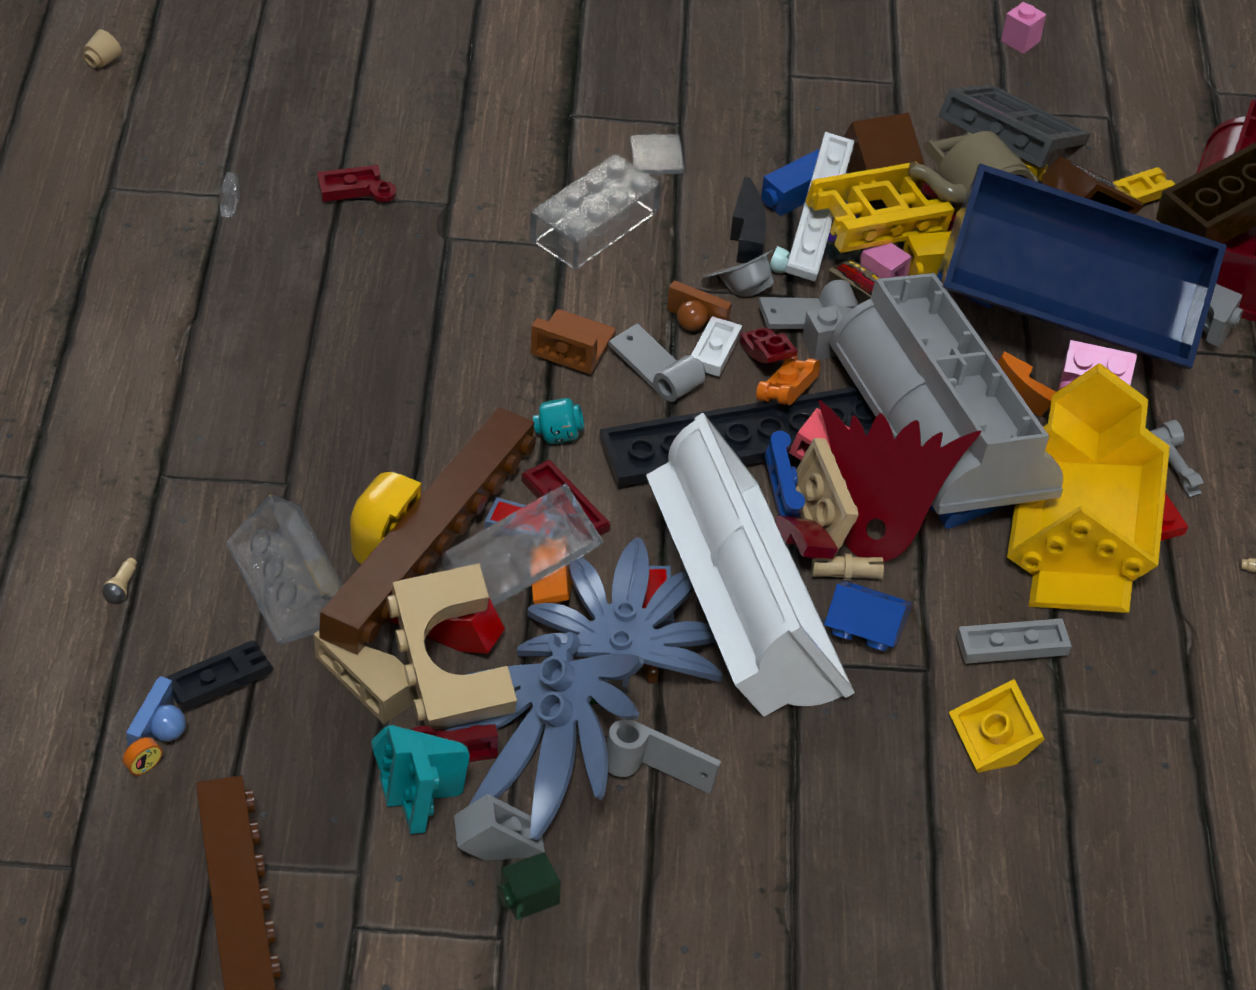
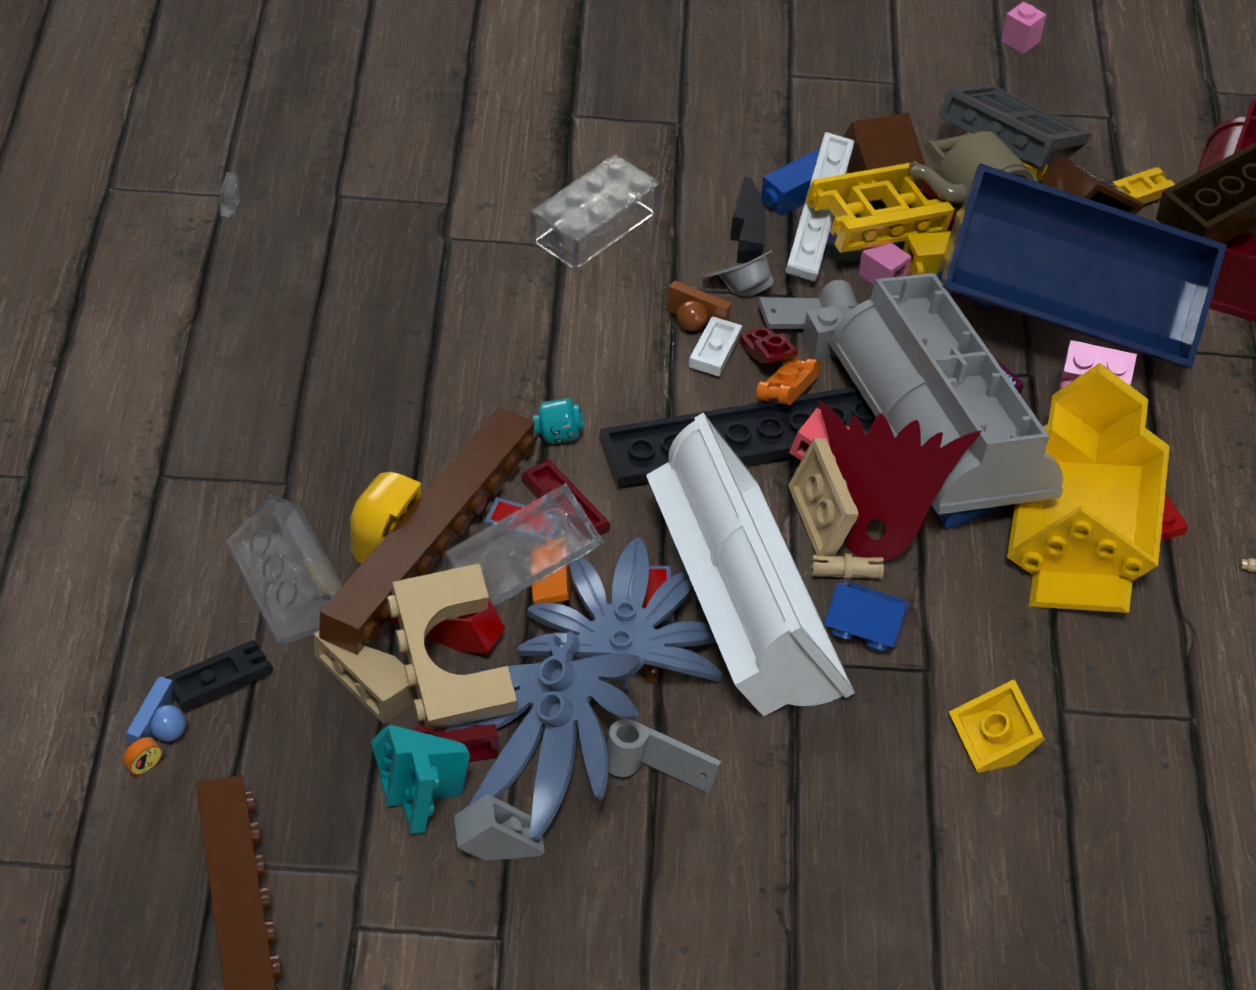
(101, 49): tan hat -> none
(116, 588): piece -> none
(354, 183): dark red hinge -> none
(529, 886): clear green brick -> none
(570, 340): dark orange bracket -> none
(656, 366): light grey door -> none
(657, 154): clear piece -> none
(779, 260): light aqua hinge -> none
(783, 476): blue plate -> none
(808, 535): dark red slope -> none
(859, 277): slope -> none
(1013, 640): light grey plate -> none
(1034, 393): orange slope -> none
(1173, 435): light grey brick -> none
(1222, 315): light grey brick -> none

